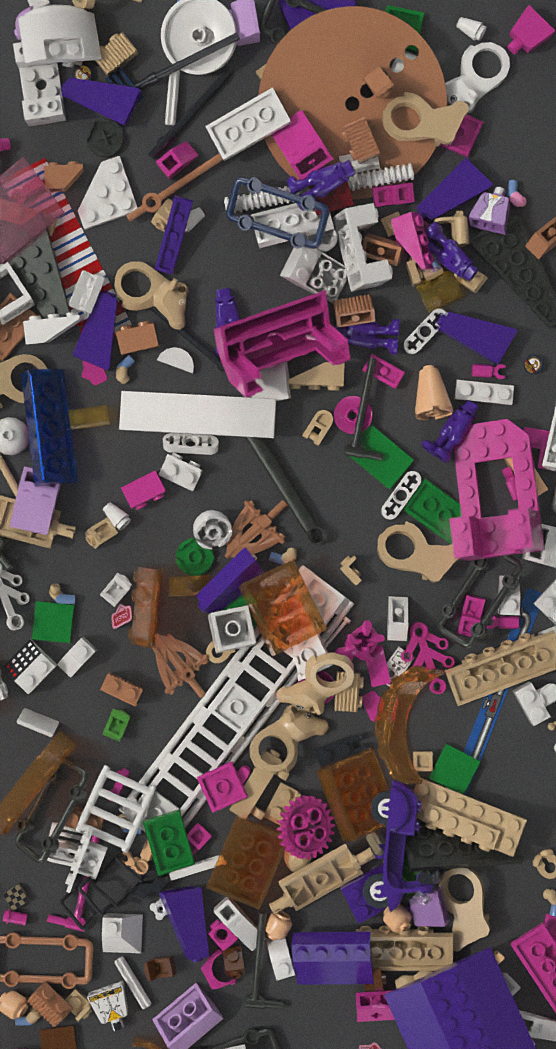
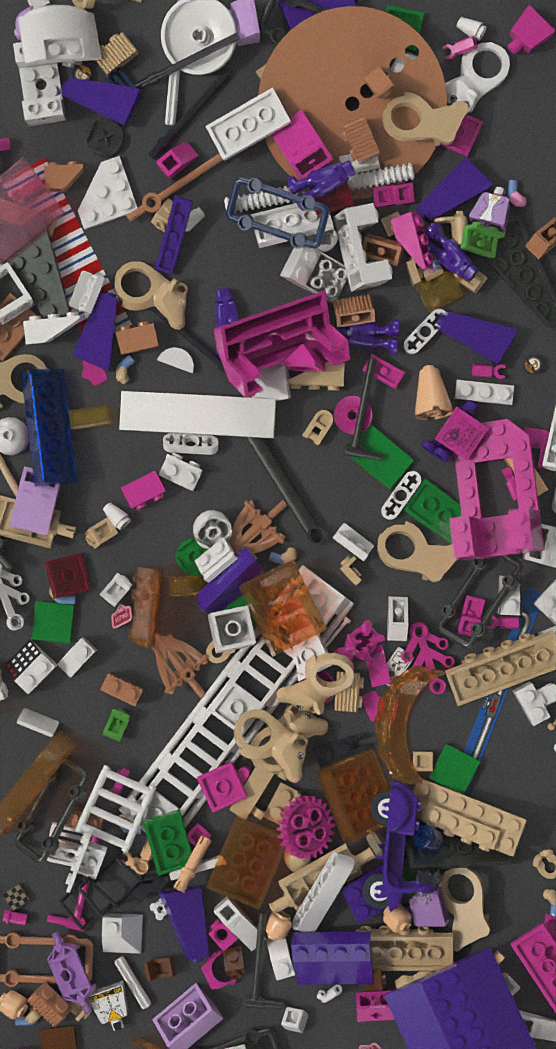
(65, 958): none -> medium lavender plate
(67, 575): none -> dark red plate
(195, 858): none -> light nougat pin
(216, 559): none -> white plate
(284, 746): none -> tan animal
(294, 1019): none -> white slope
(305, 360): none -> dark pink slope
(323, 892): none -> white beam
(330, 994): none -> white arm
(353, 541): none -> white bracket
(428, 839): none -> clear blue head
(461, 47): none -> dark pink bar
(461, 433): none -> dark pink tile
(481, 239): none -> bright green bracket

